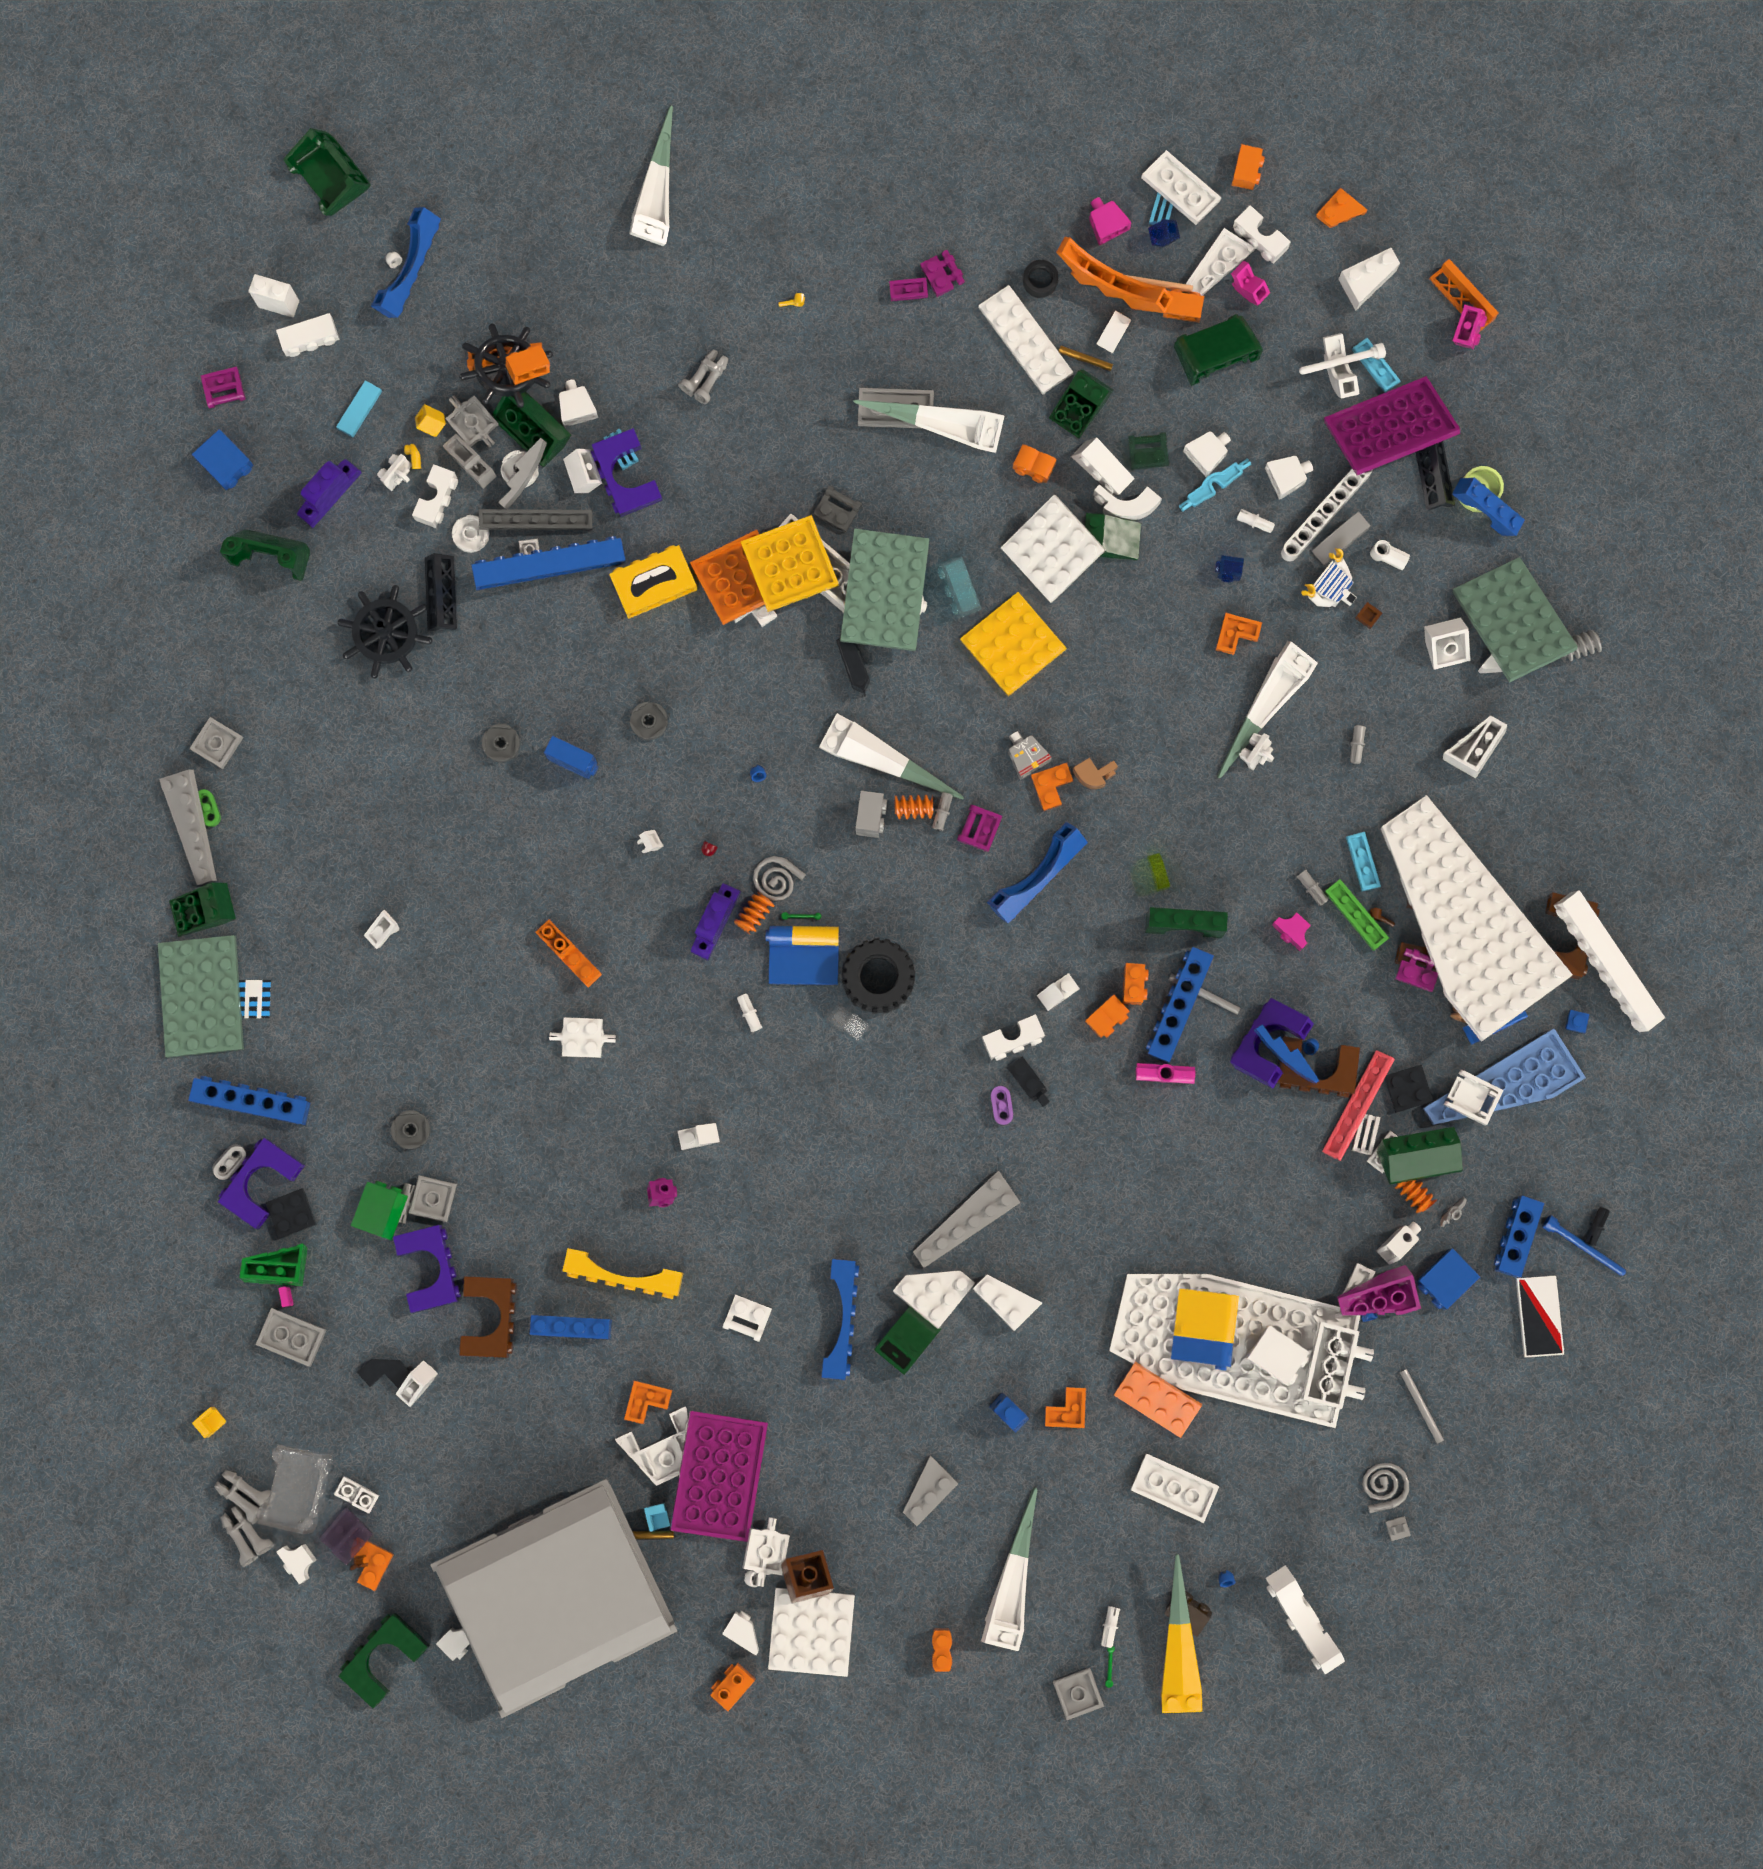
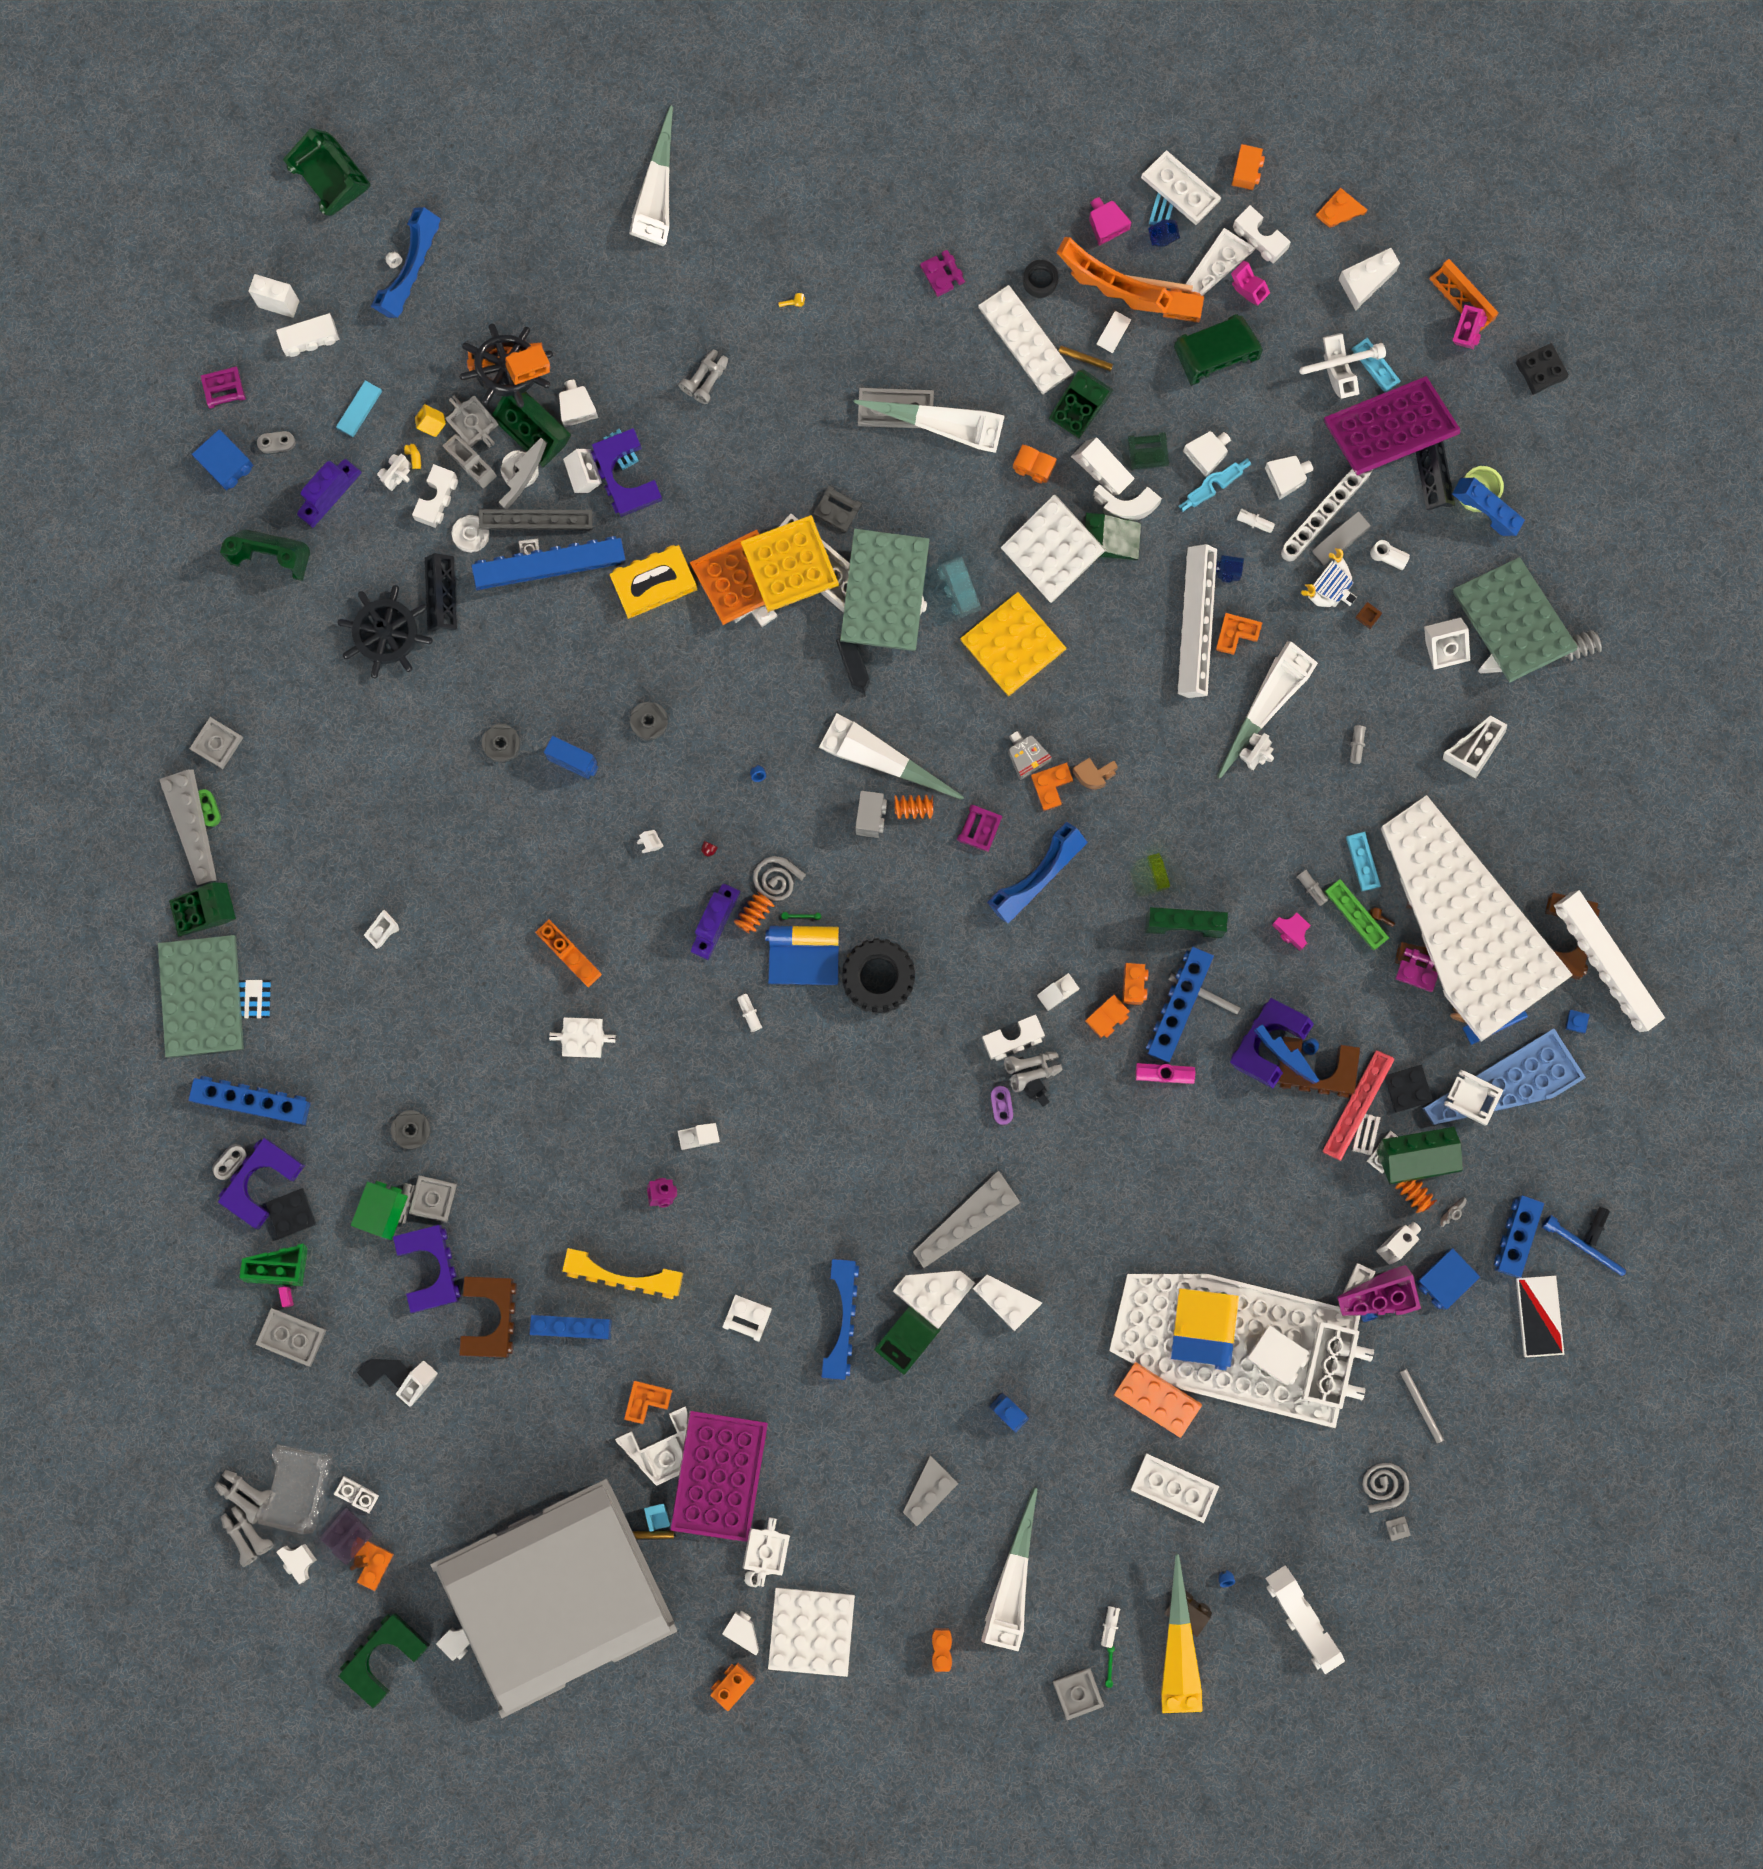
(209, 1422): yellow panel -> none
(275, 442): none -> light grey plate
(807, 1576): reddish brown brick -> none
(848, 1022): clear slope -> none
(908, 289): magenta plate -> none
(942, 811): light grey axle -> none
(1019, 1080): none -> light grey piece
(1072, 1414): orange plate -> none
(1197, 621): none -> white brick
(1542, 368): none -> black brick

